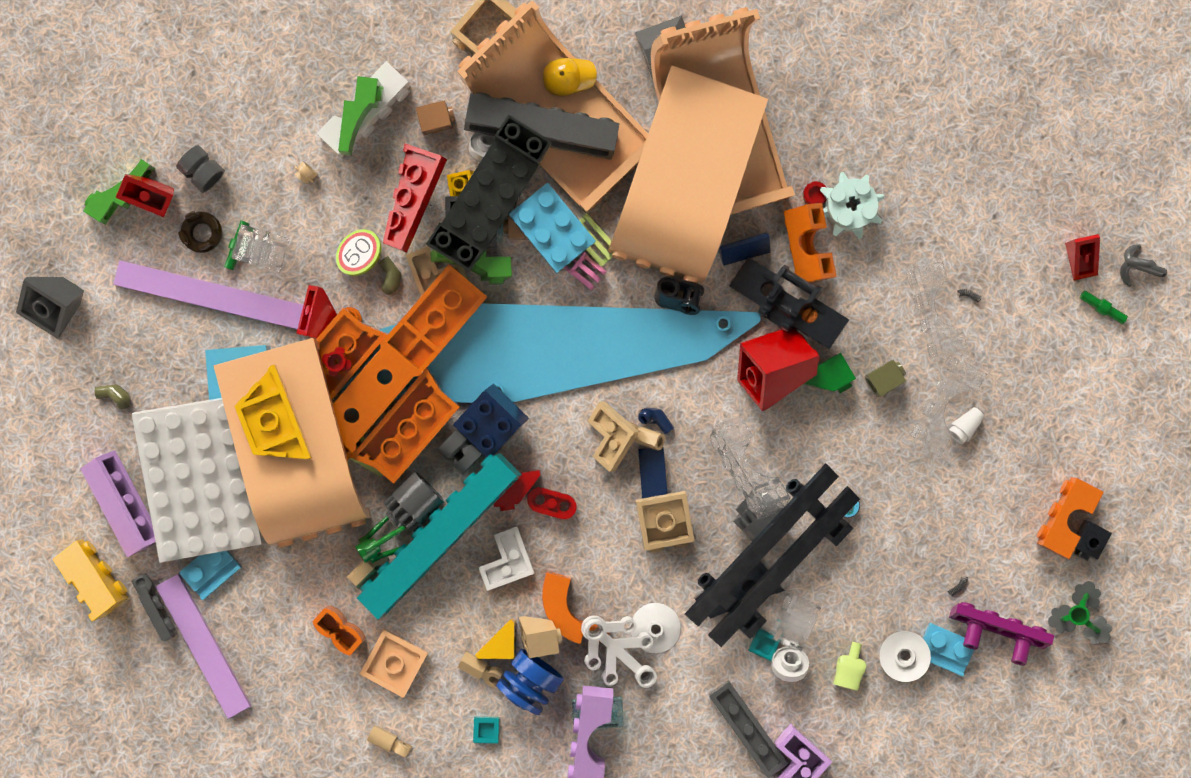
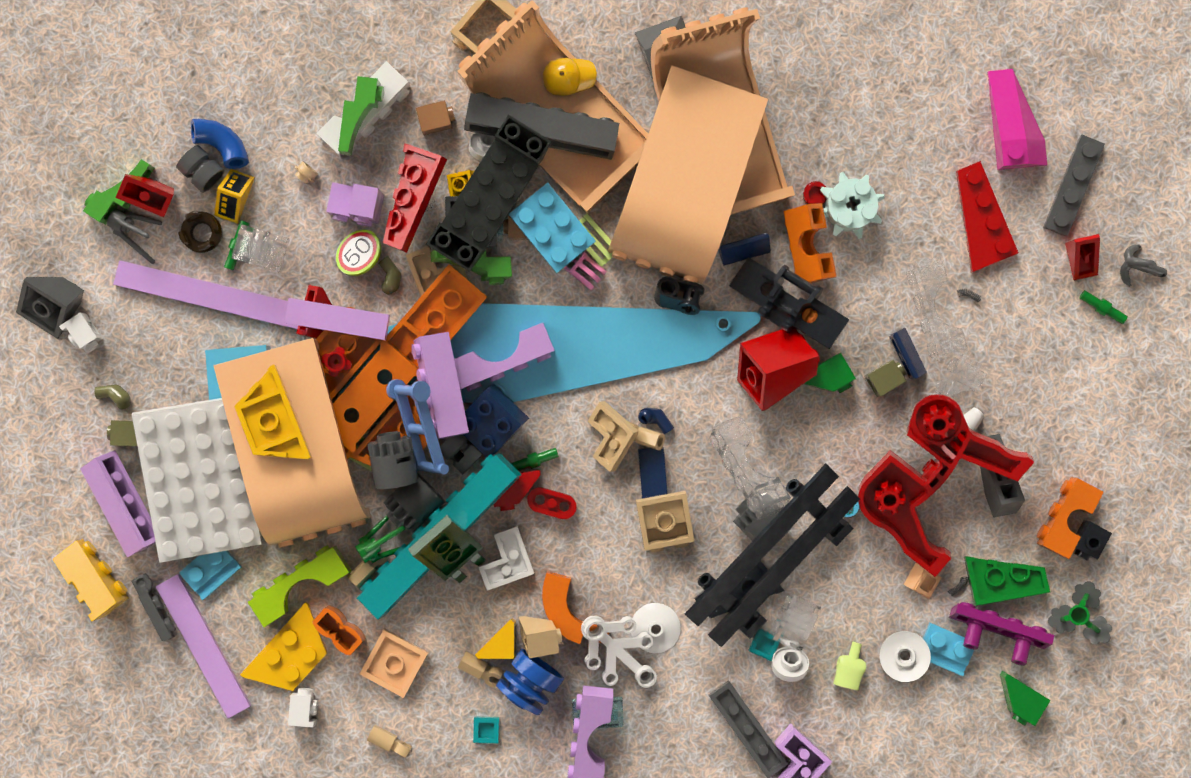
(82, 332): none -> white brick
(121, 433): none -> olive brick
(123, 222): none -> dark grey plant
(223, 139): none -> blue cylinder
(233, 195): none -> slope
(273, 602): none -> lime arch
(289, 654): none -> yellow wing
(302, 708): none -> white brick
(337, 319): none -> lavender tile
(356, 203): none -> lavender brick
(392, 461): none -> dark grey gear
(419, 393): none -> medium blue piece
(439, 372): none -> lavender brick
(447, 549): none -> dark green tile
(532, 344): none -> lavender arch
(533, 460): none -> green bar
(896, 488): none -> red animal
(907, 354): none -> dark blue slope
(922, 581): none -> light nougat slope
(983, 220): none -> red wing
(1001, 492): none -> dark grey slope
(1003, 581): none -> green wing
(1014, 126): none -> dark pink wedge
(1023, 700): none -> green slope
(1073, 185): none -> dark grey plate

